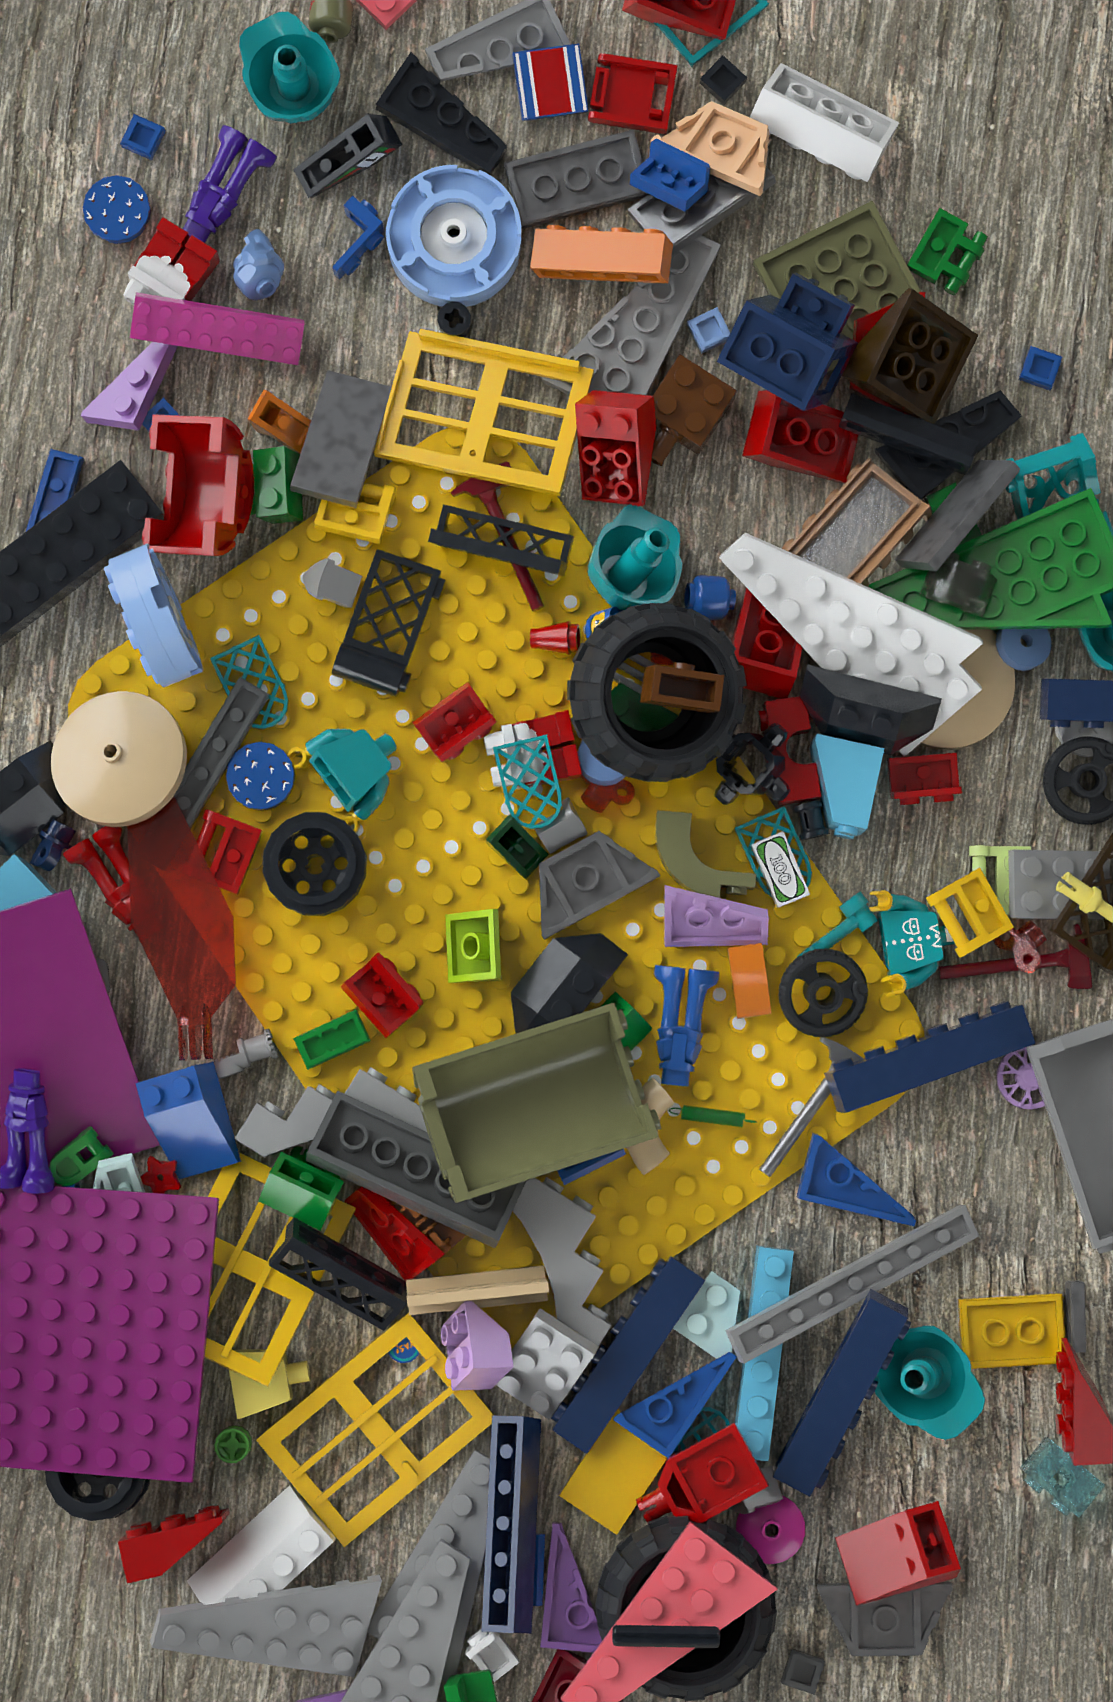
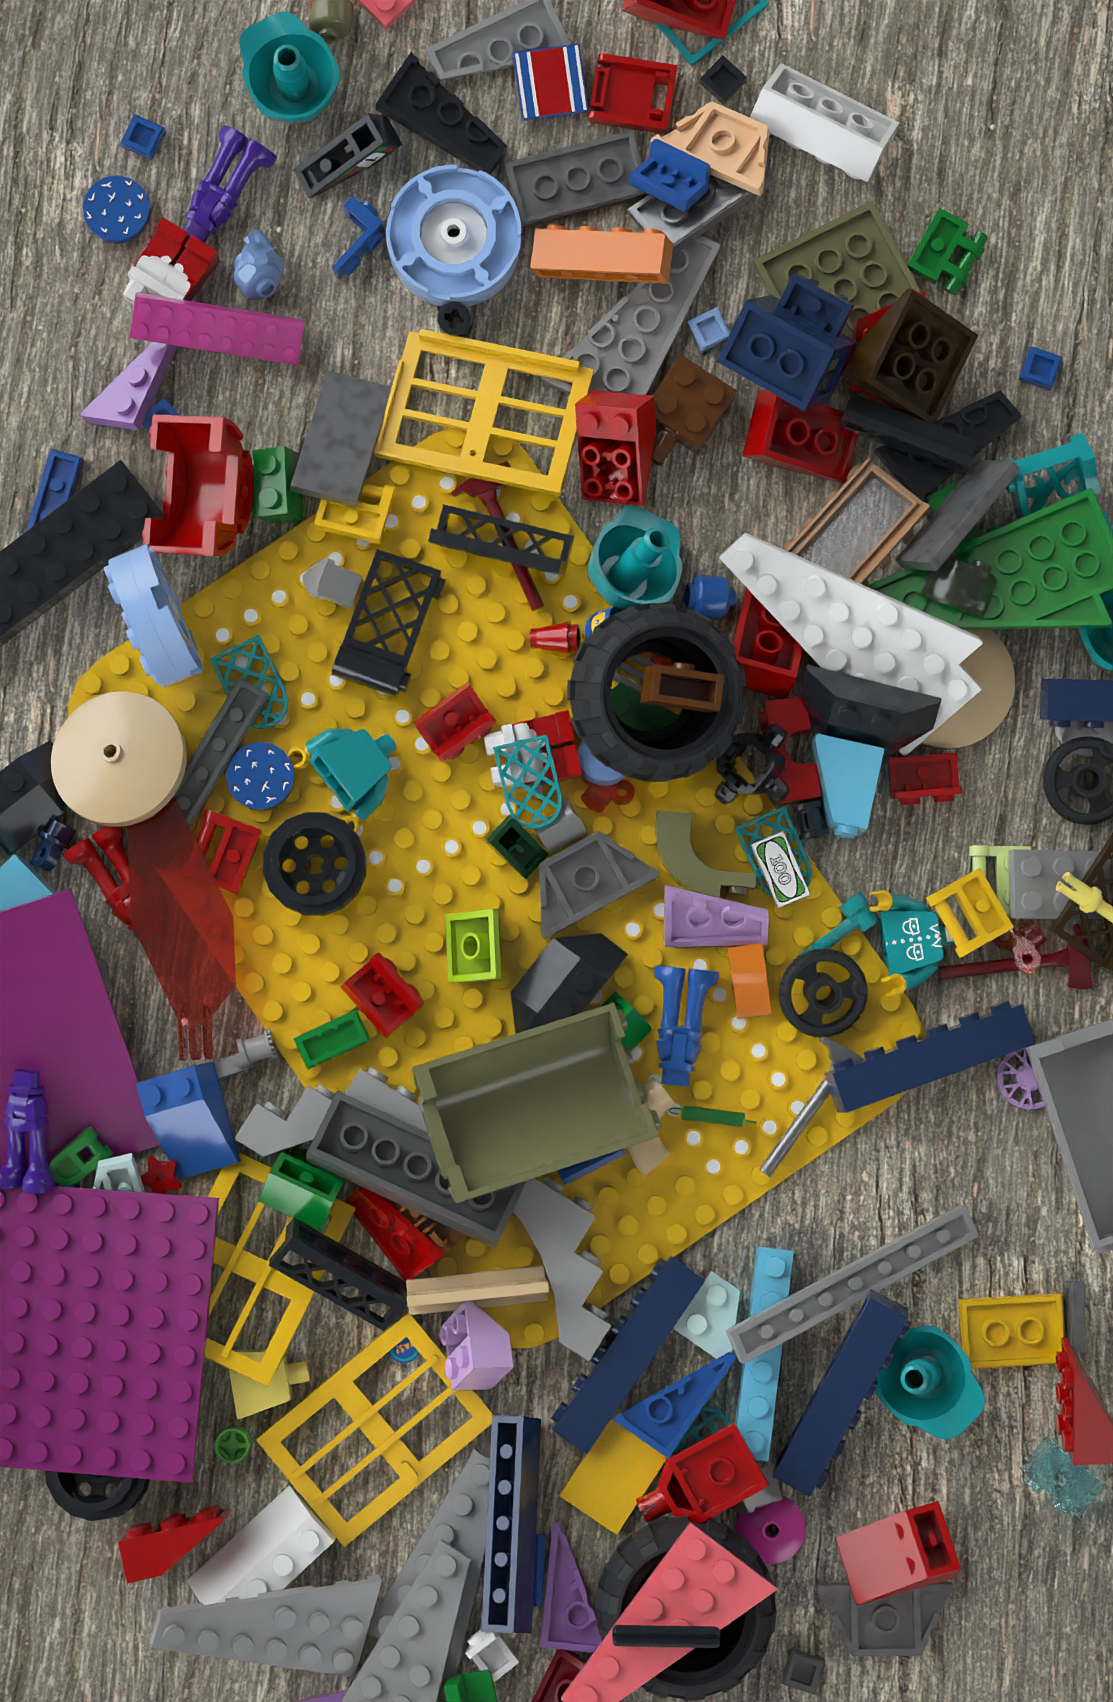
(279, 421): orange slope -> none
(546, 1363): light grey plate -> none
(838, 1183): blue wing -> none
(1022, 657): medium blue piece -> none

